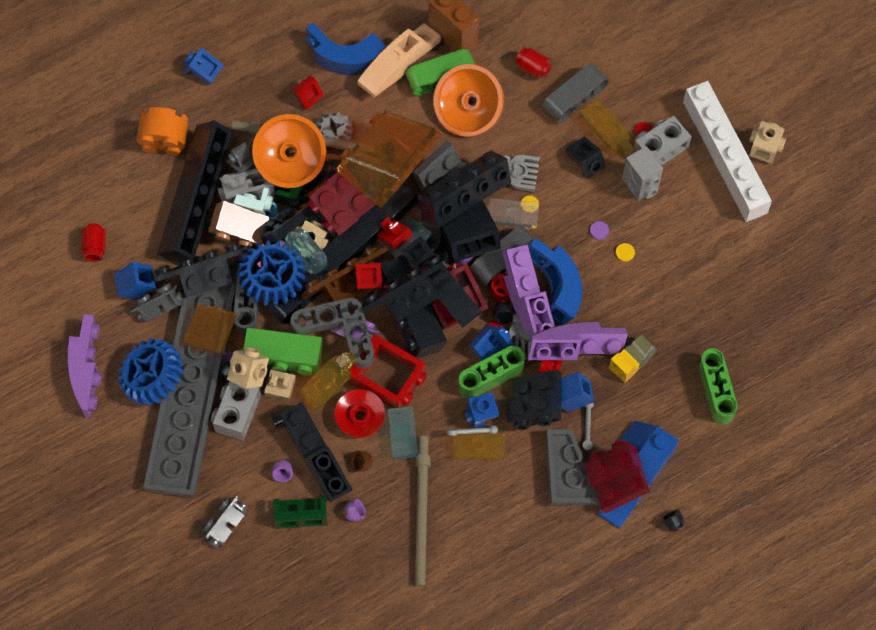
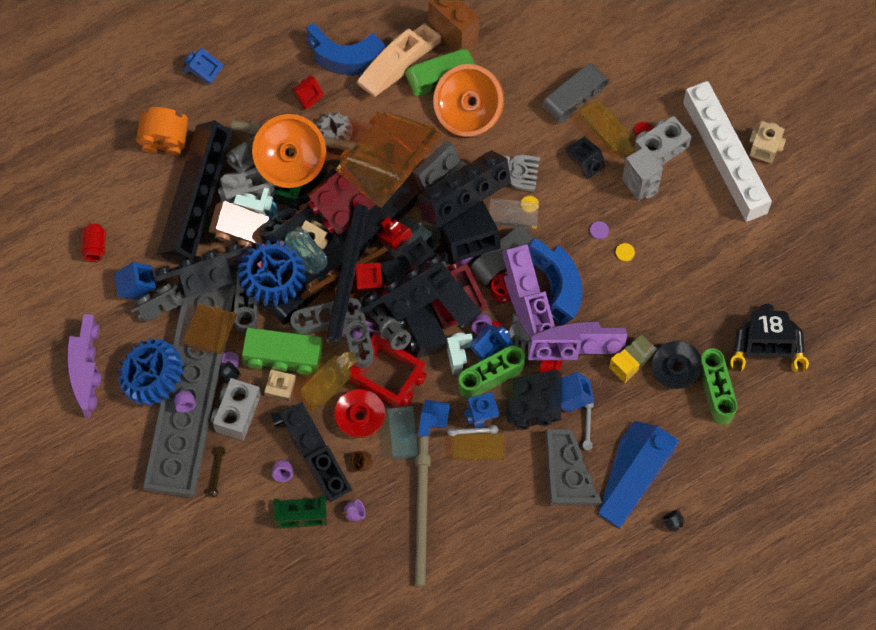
(184, 401): none -> medium lavender hinge
(216, 528): hinge -> none
(220, 452): none -> dark brown hinge
(248, 368): tan brick -> none
(347, 274): none -> black axle
(389, 326): none -> dark grey pin
(433, 415): none -> blue bracket
(455, 349): none -> light aqua bracket
(482, 320): none -> medium lavender hinge
(502, 313): black hinge -> none
(533, 62): red brick -> none
(617, 476): dark red plate -> none
(675, 354): none -> black dish
(770, 335): none -> black torso

